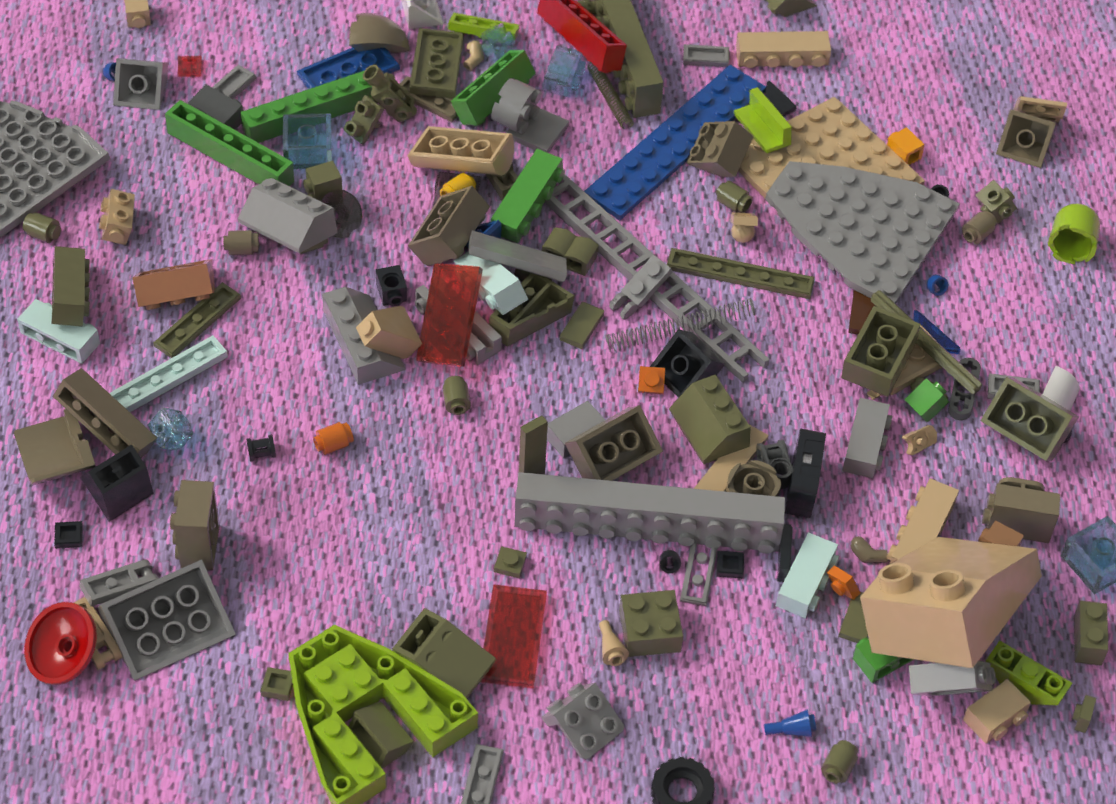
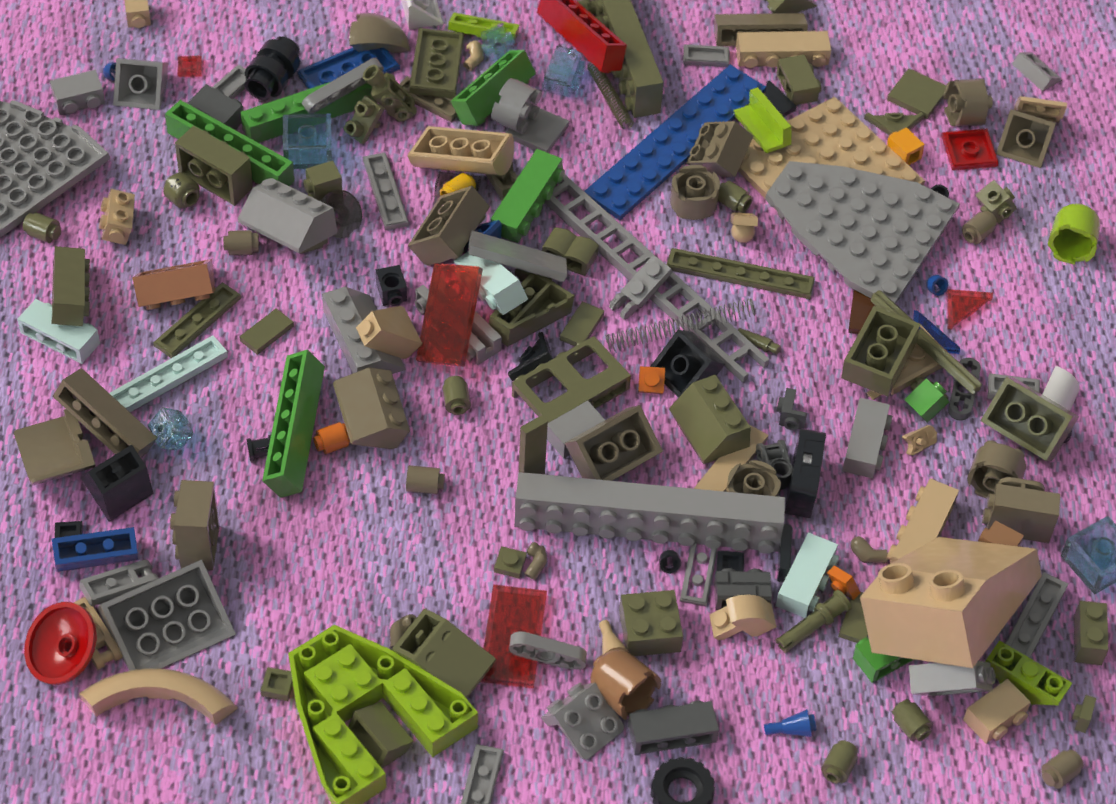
(77, 92): none -> light grey brick
(94, 549): none -> blue brick
(158, 685): none -> tan brick
(181, 190): none -> olive head
(214, 165): none -> olive brick
(266, 331): none -> olive tile
(272, 68): none -> black piece
(293, 424): none -> bright green brick
(338, 87): none -> light grey beam
(372, 408): none -> dark tan slope
(385, 191): none -> light grey tile
(399, 628): none -> dark tan arm
(424, 479): none -> dark tan brick
(532, 357): none -> black tile
(538, 561): none -> dark tan arm
(547, 651): none -> light grey beam
(596, 390): none -> olive window
(624, 682): none -> medium nougat cylinder
(673, 727): none -> dark grey brick
(694, 192): none -> dark tan brick
(728, 25): none -> dark tan brick
(735, 583): none -> dark grey brick
(744, 614): none -> tan brick
(761, 342): none -> olive animal
(790, 418): none -> dark grey bracket
(798, 79): none -> olive brick
(823, 615): none -> olive pin
(894, 121): none -> olive tile
(912, 720): none -> olive brick
(917, 93): none -> olive tile
(963, 304): none -> clear red tile
(967, 102): none -> dark tan brick
(969, 149): none -> red tile
(992, 464): none -> dark tan brick
(1036, 70): none -> light grey slope
(1037, 614): none -> light grey plate
(1062, 768): none -> dark tan brick

